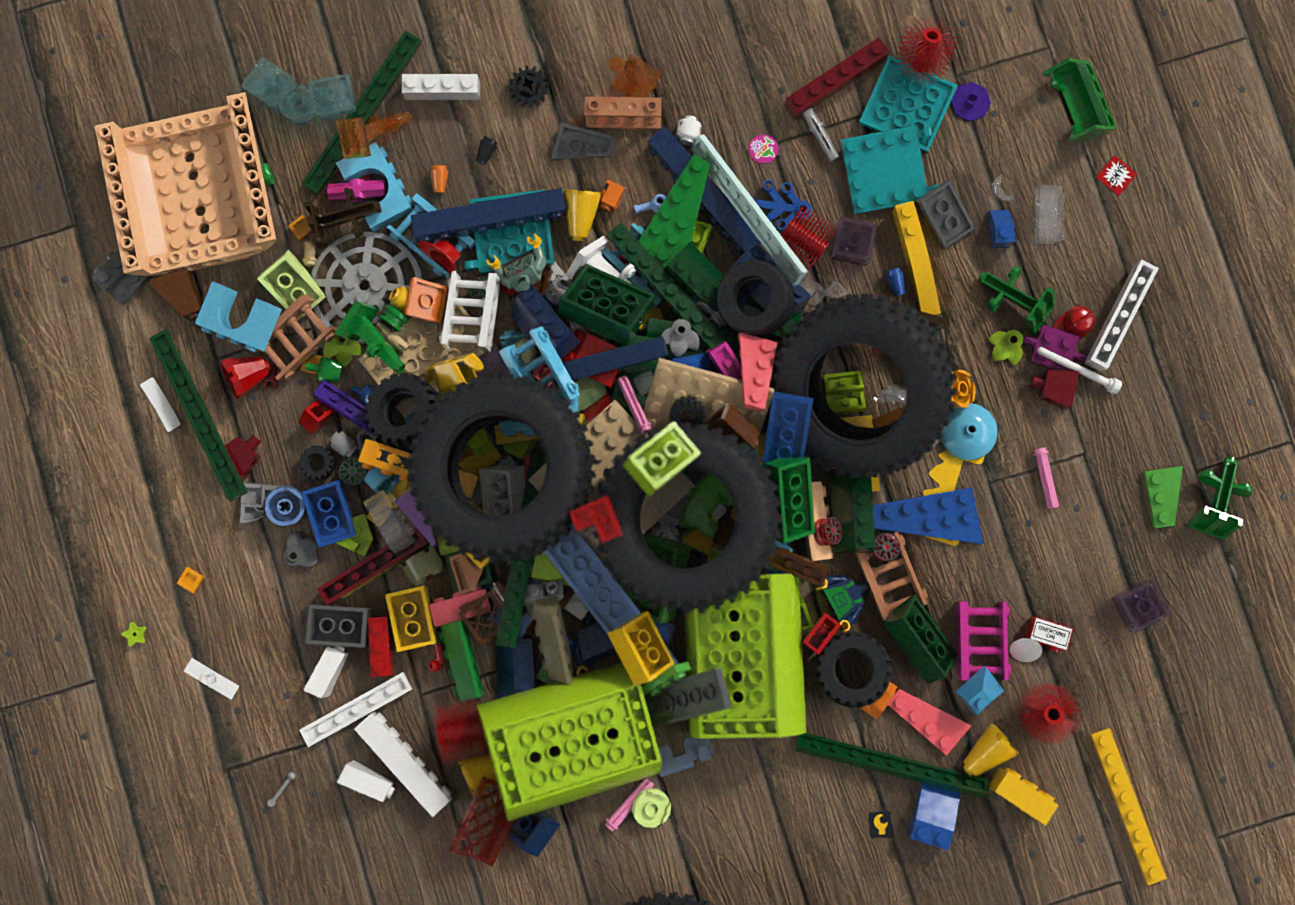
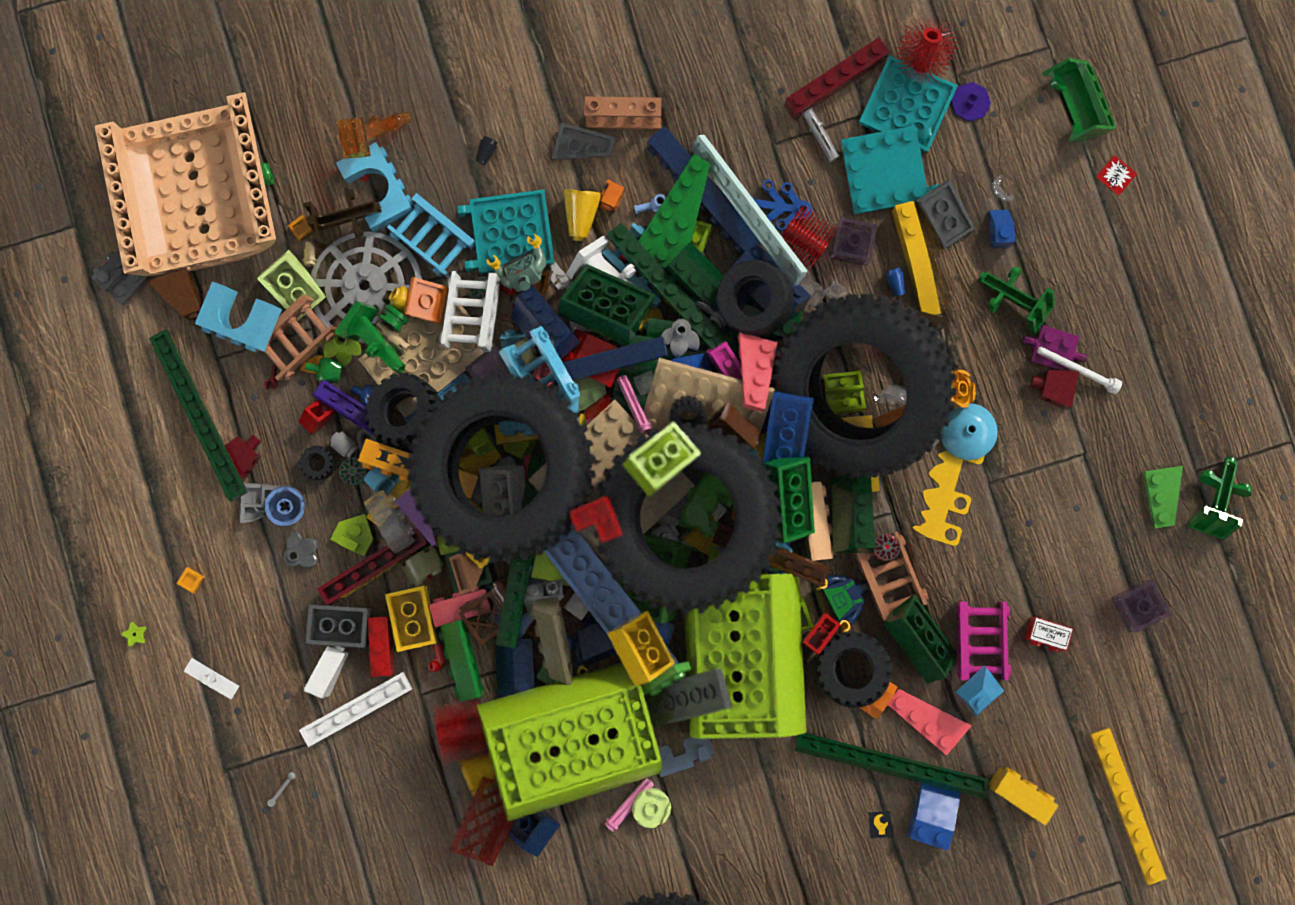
(160, 404): white sticker -> none
(244, 373): red cone -> none
(279, 91): clear light blue plate -> none
(329, 513): blue slope -> none
(361, 188): dark pink piece -> none
(365, 108): dark green plate -> none
(366, 781): white slope -> none
(403, 763): white brick -> none
(439, 178): orange cone -> none
(441, 86): white brick -> none
(442, 253): red piece -> none
(450, 375): yellow piece -> none
(489, 215): dark blue brick -> none
(535, 82): black gear -> none
(555, 291): light grey head -> none
(635, 76): clear orange piece -> none
(688, 130): white head -> none
(763, 149): sticker -> none
(826, 531): red wheel -> none
(938, 515): blue wing -> none
(989, 751): yellow cone -> none
(1004, 348): lime plate -> none
(1025, 650): white sticker -> none
(1046, 477): bright pink axle -> none
(1049, 215): clear brick -> none
(1056, 713): red piece -> none
(1076, 321): red piece -> none
(1121, 315): white brick -> none

